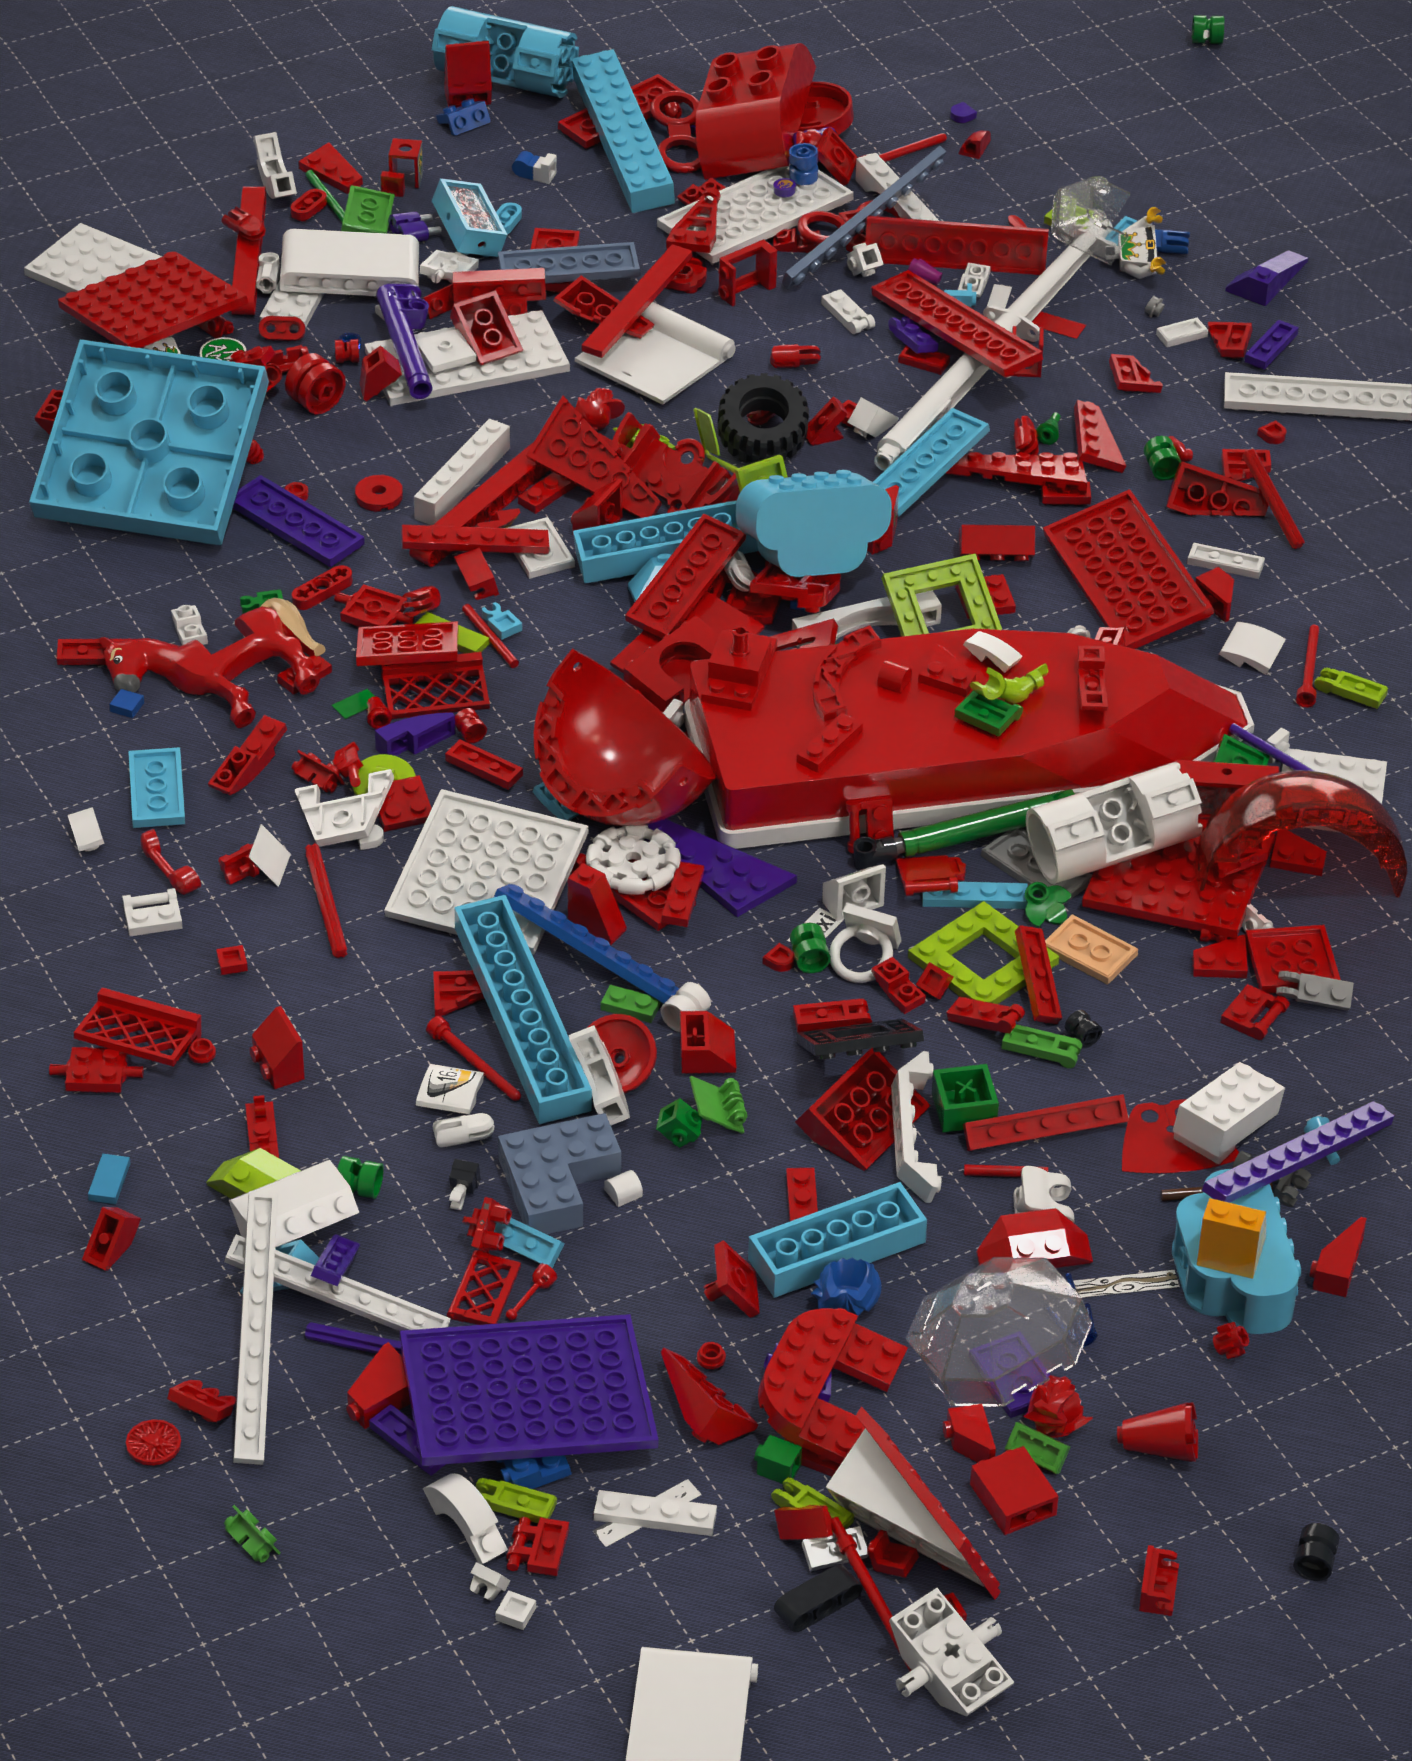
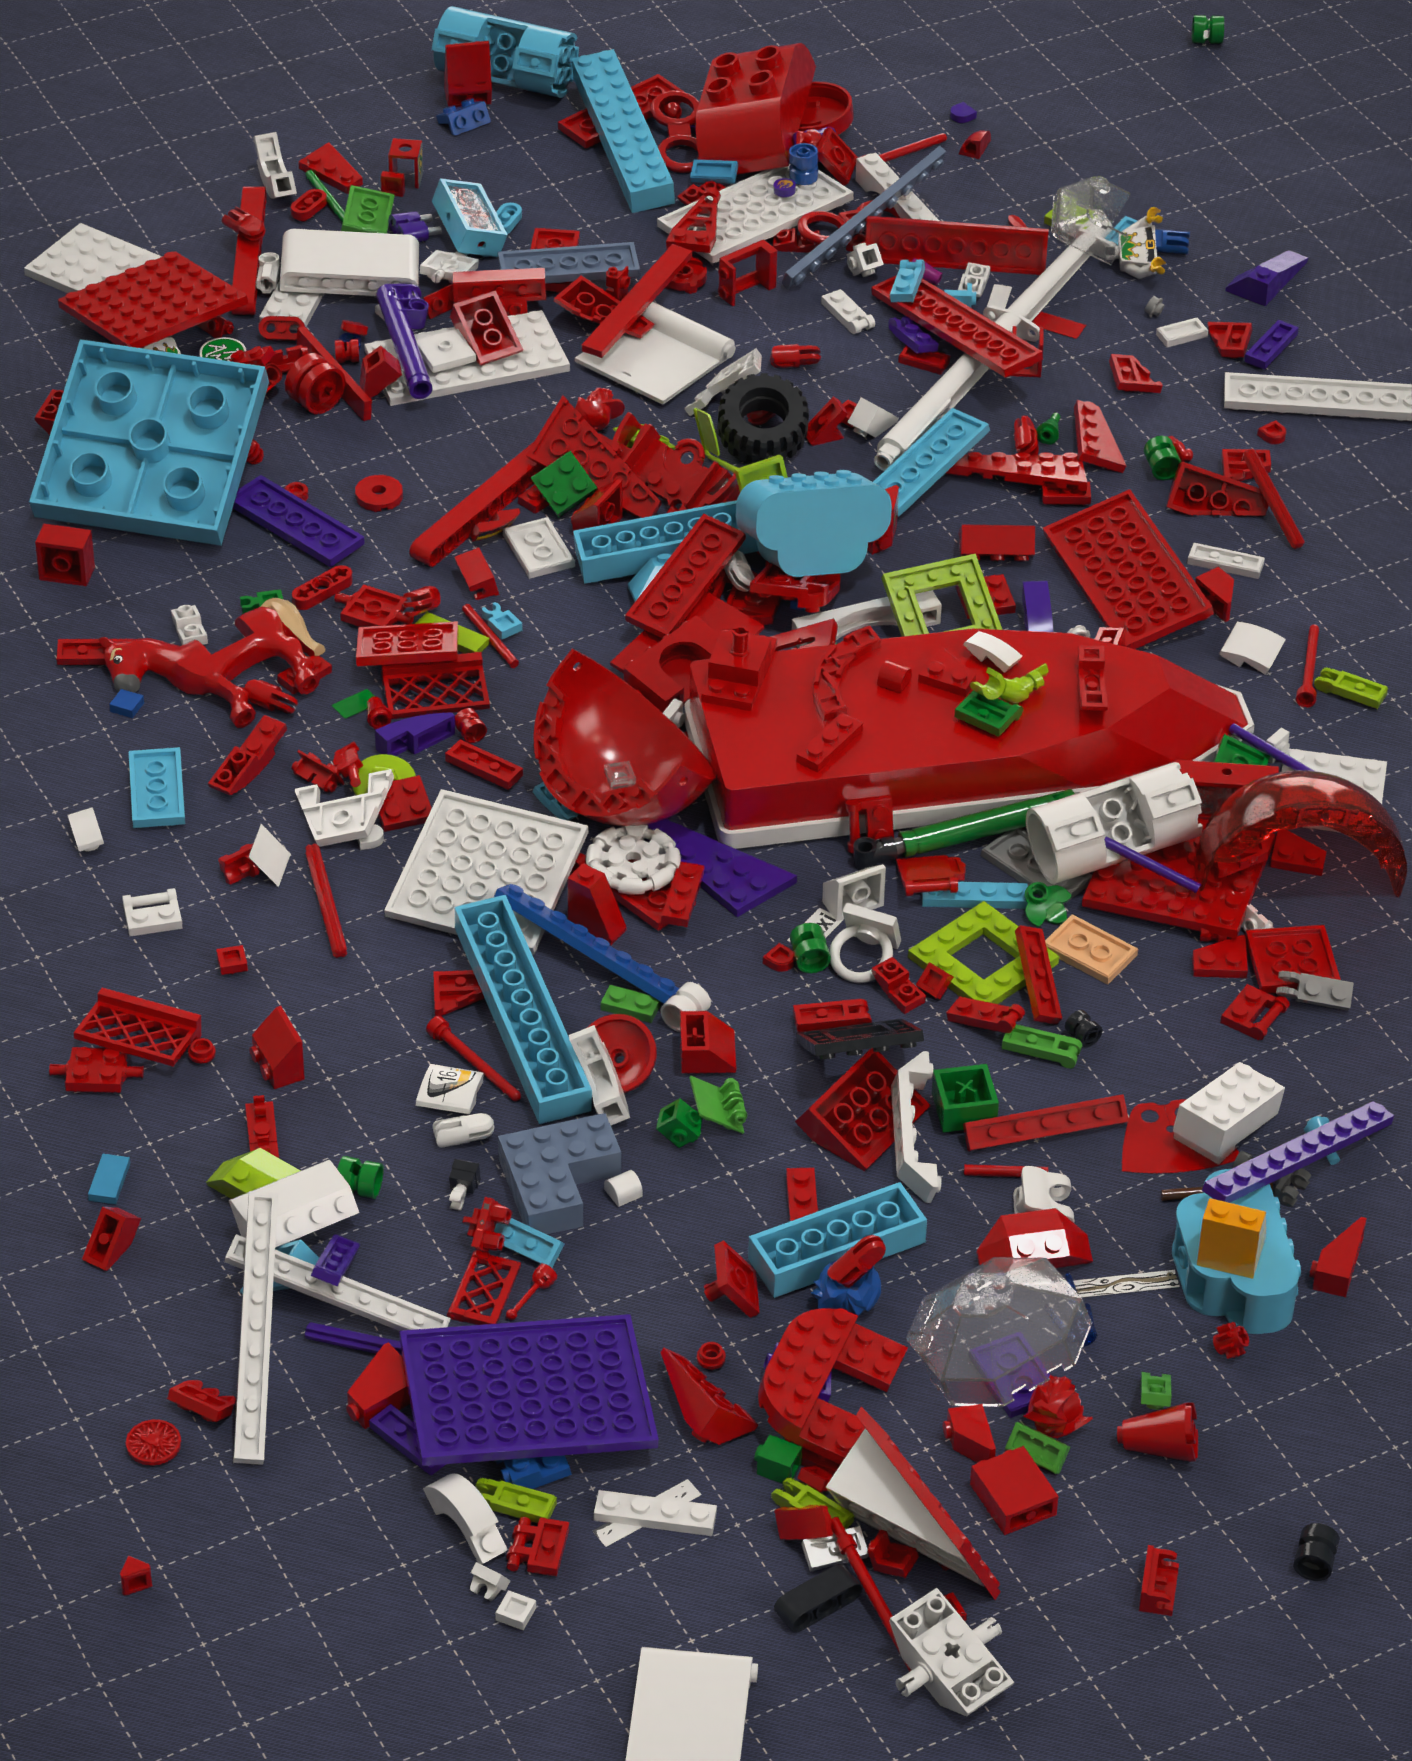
(65, 554): none -> red brick
(135, 1576): none -> red slope
(183, 879): red piece -> none
(259, 1542): bright green hinge -> none
(269, 696): none -> red arm
(353, 394): none -> red tile
(354, 327): none -> red tile
(462, 472): white brick -> none
(470, 538): red plate -> none
(535, 167): leg -> none
(564, 484): none -> green plate
(619, 281): none -> red hinge
(619, 775): none -> clear plate
(714, 170): none -> dark azure tile
(744, 366): none -> white wing
(815, 1477): none -> red plate
(857, 1260): none -> red arm
(907, 281): none -> medium azure plate
(1037, 606): none -> dark purple slope
(1152, 865): none -> dark purple bar
(1155, 1390): none -> bright green plate

